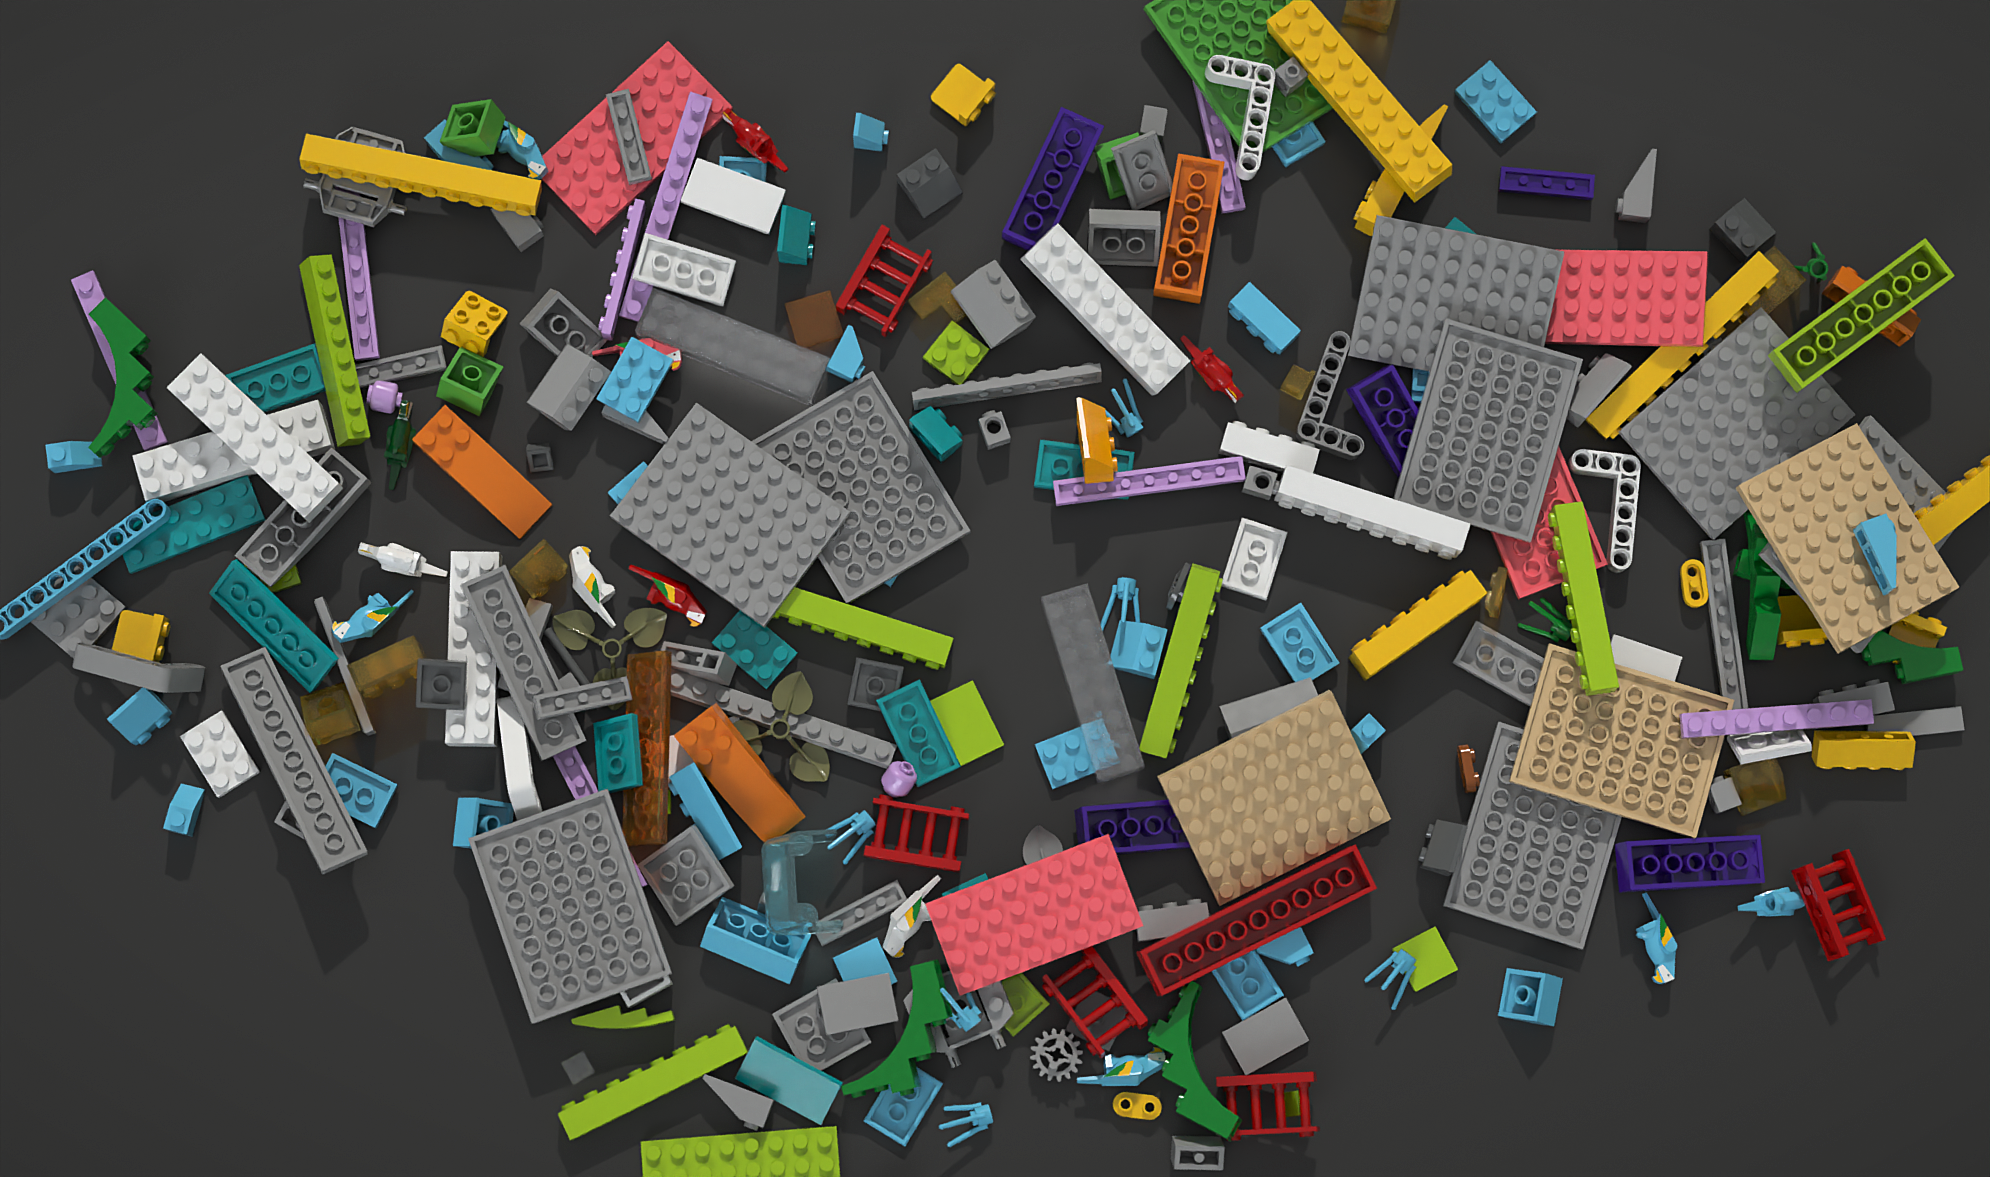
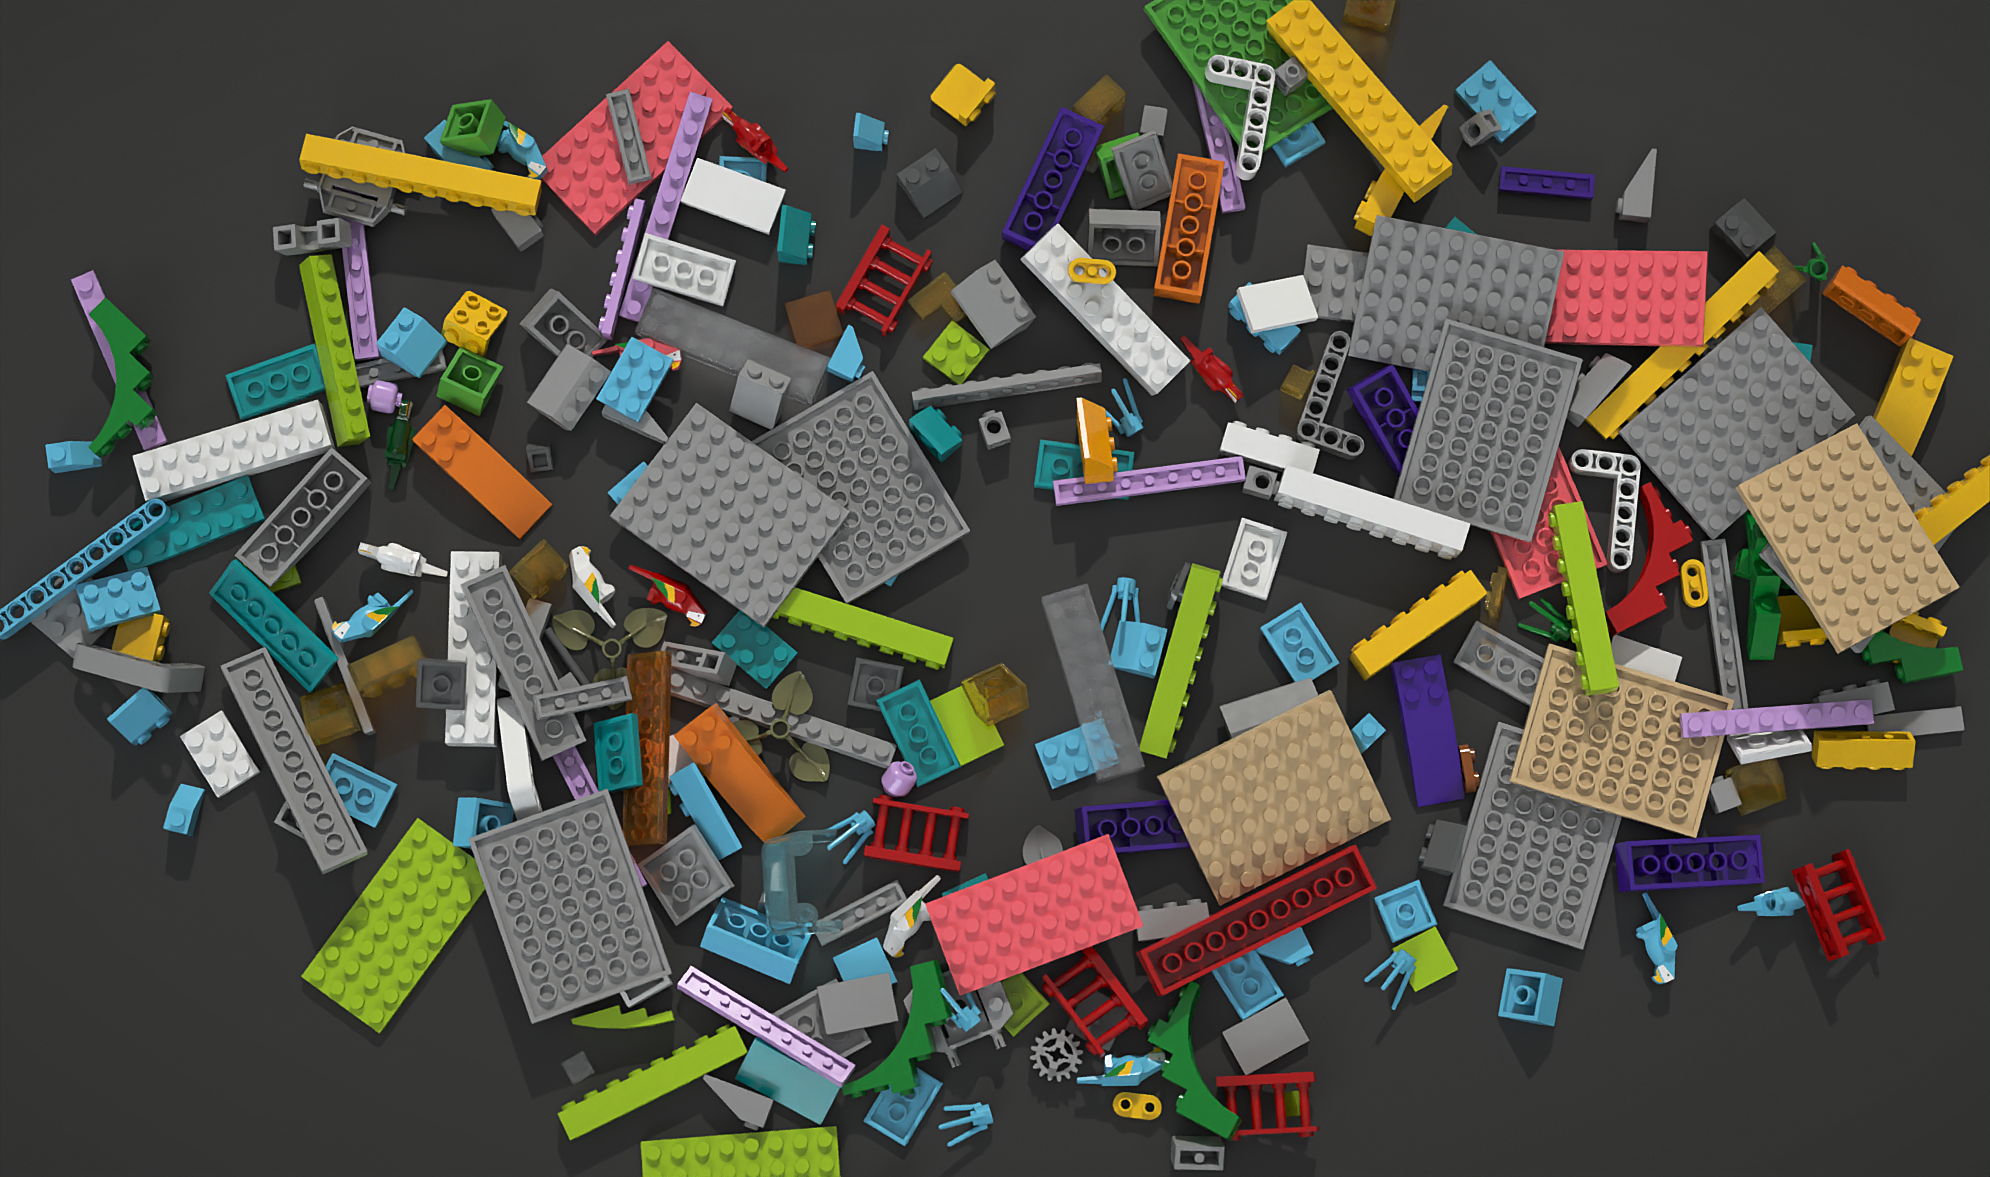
(118, 599): none -> medium azure plate
(255, 438): white brick -> none
(327, 235): none -> light grey arch
(397, 926): none -> lime plate
(411, 343): none -> medium azure slope
(760, 394): none -> light grey brick
(766, 1026): none -> lavender plate
(995, 694): none -> clear yellow slope
(1091, 271): none -> yellow plate
(1101, 101): none -> clear yellow brick
(1277, 304): none -> white tile
(1334, 281): none -> light grey plate
(1405, 911): none -> medium azure tile
(1428, 730): none -> dark purple slope
(1488, 127): none -> light grey brick
(1659, 568): none -> red arch
(1861, 315): lime brick -> none
(1879, 546): medium azure slope -> none
(1912, 392): none -> yellow slope

